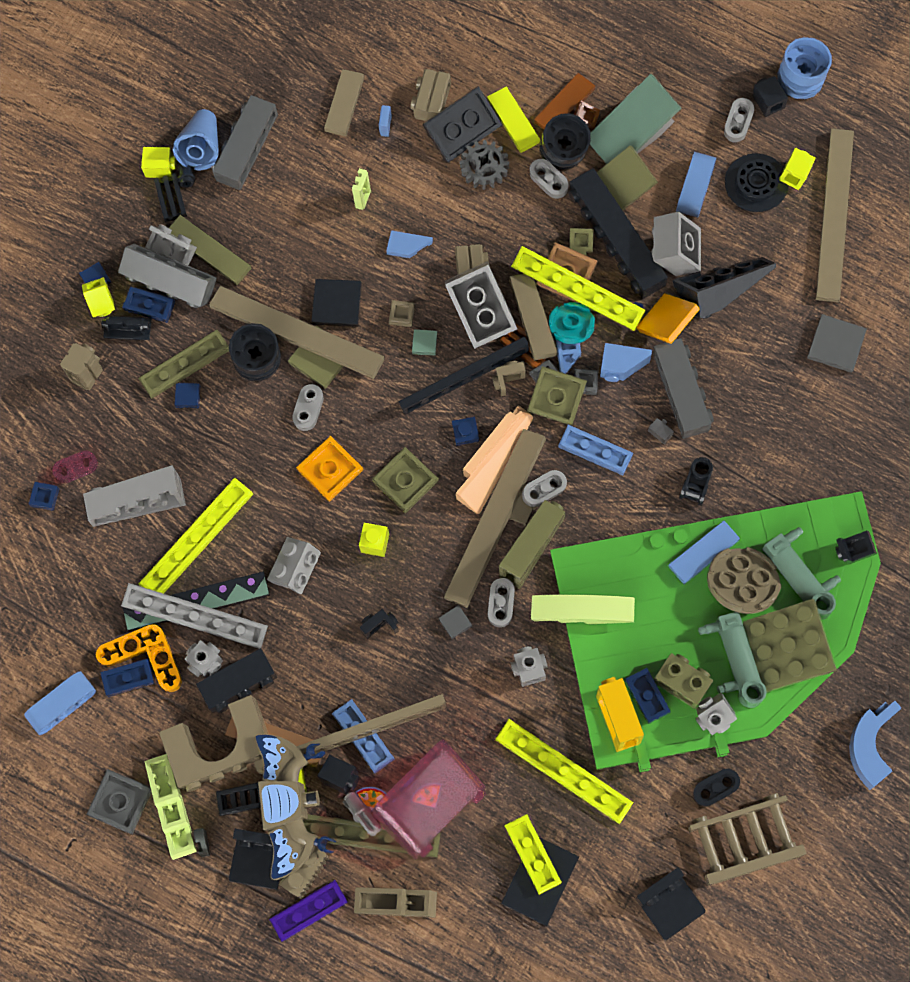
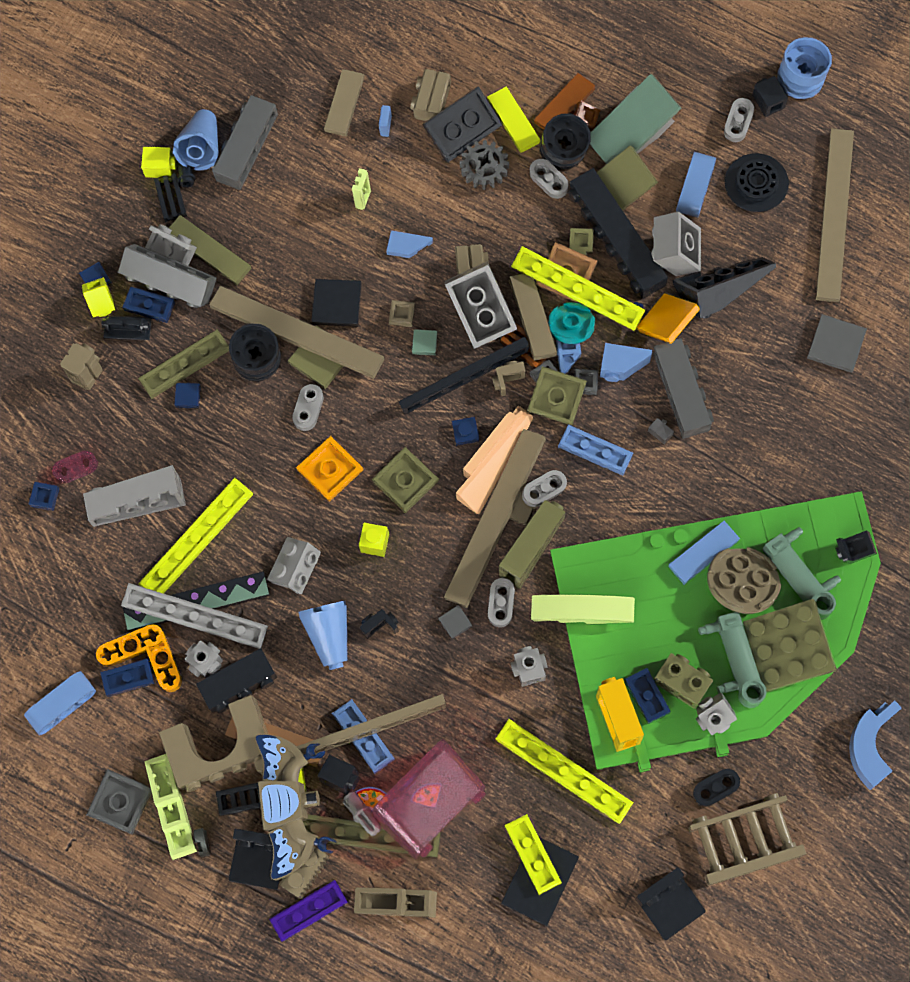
(328, 632): none -> medium blue cone
(696, 485): black piece -> none
(797, 168): neon yellow brick -> none

